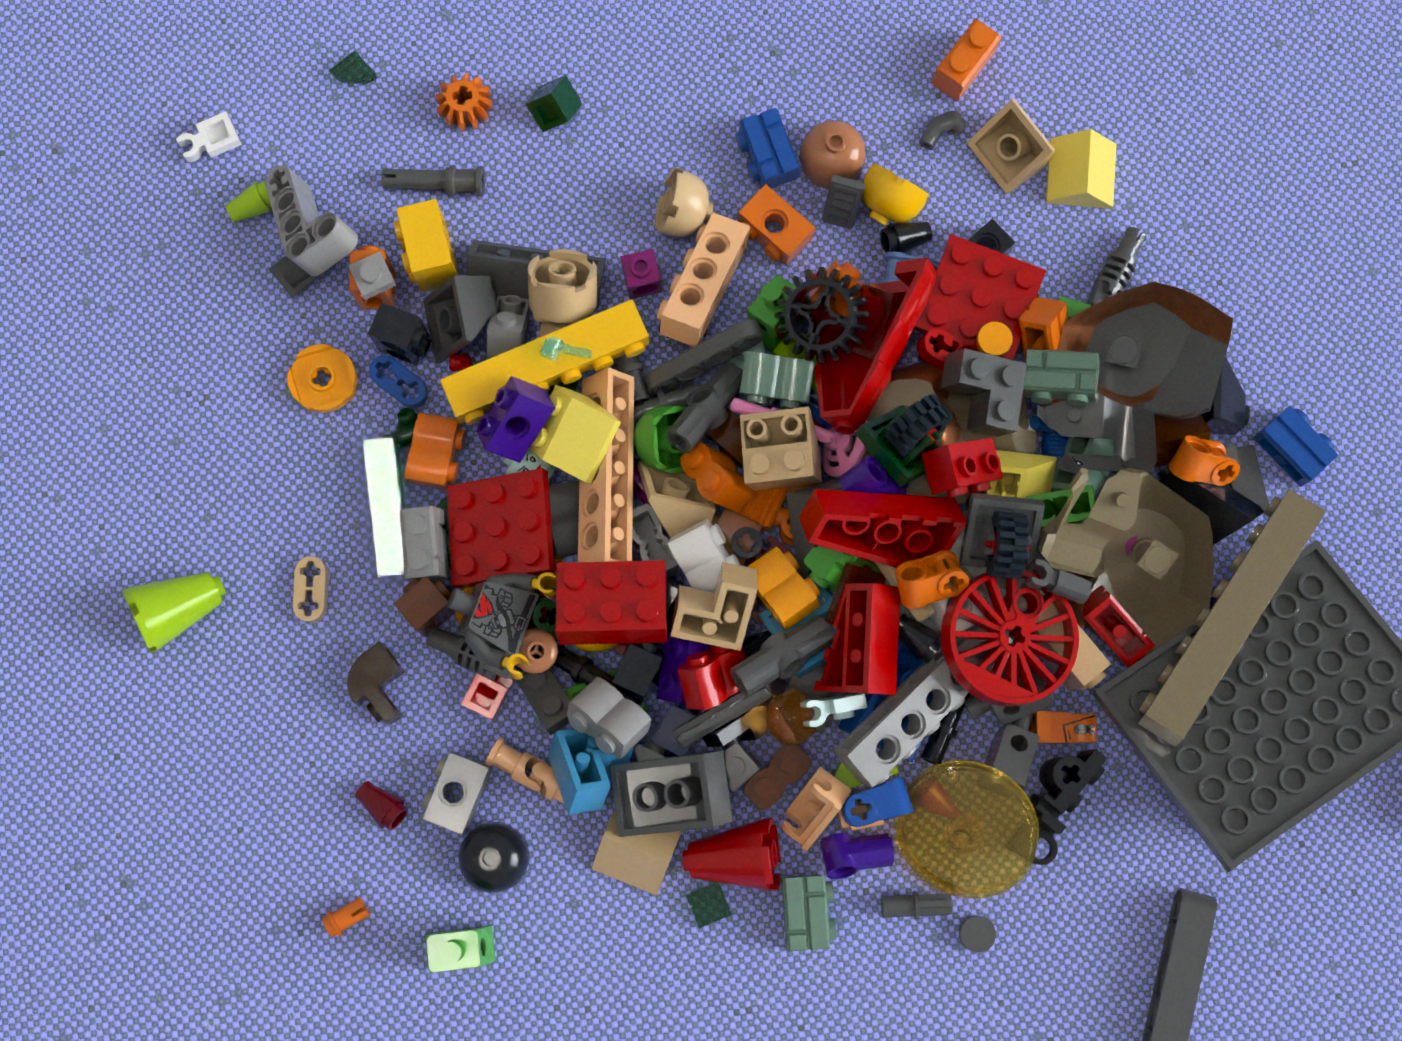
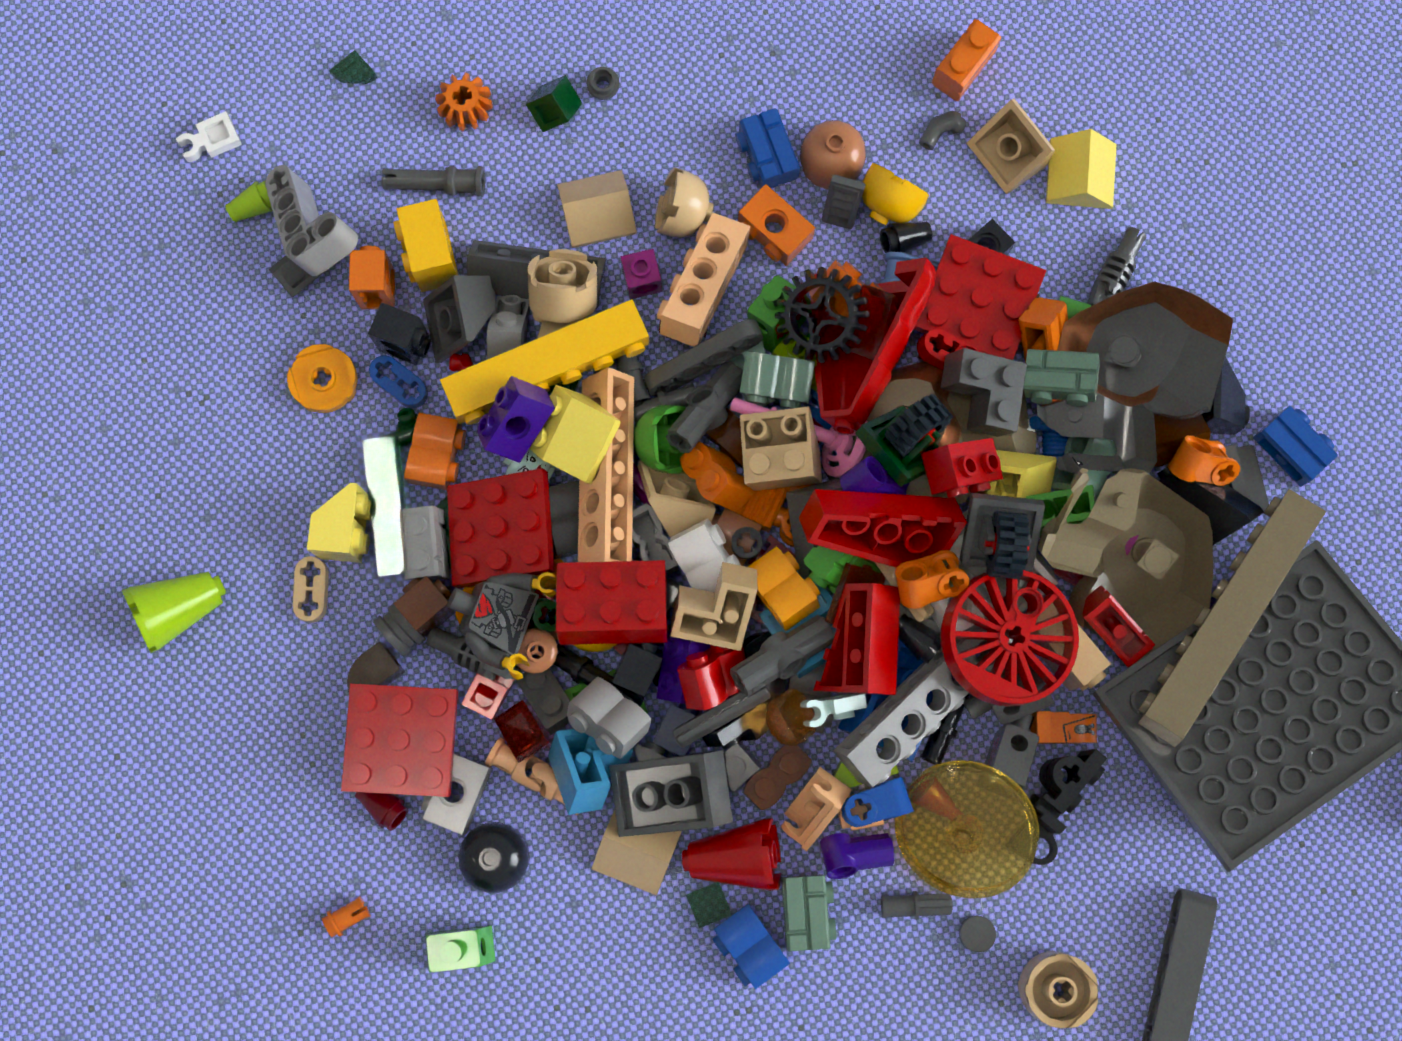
(340, 526): none -> light yellow slope
(372, 275): light grey plate -> none
(398, 631): none -> dark grey wheel
(399, 740): none -> red plate
(522, 731): none -> clear red slope
(554, 346): clear light blue hand -> none
(597, 208): none -> tan slope
(603, 74): none -> dark grey plate
(750, 946): none -> blue brick
(994, 339): light orange tile -> none
(1059, 582): dark grey bar -> none
(1077, 982): none -> tan brick

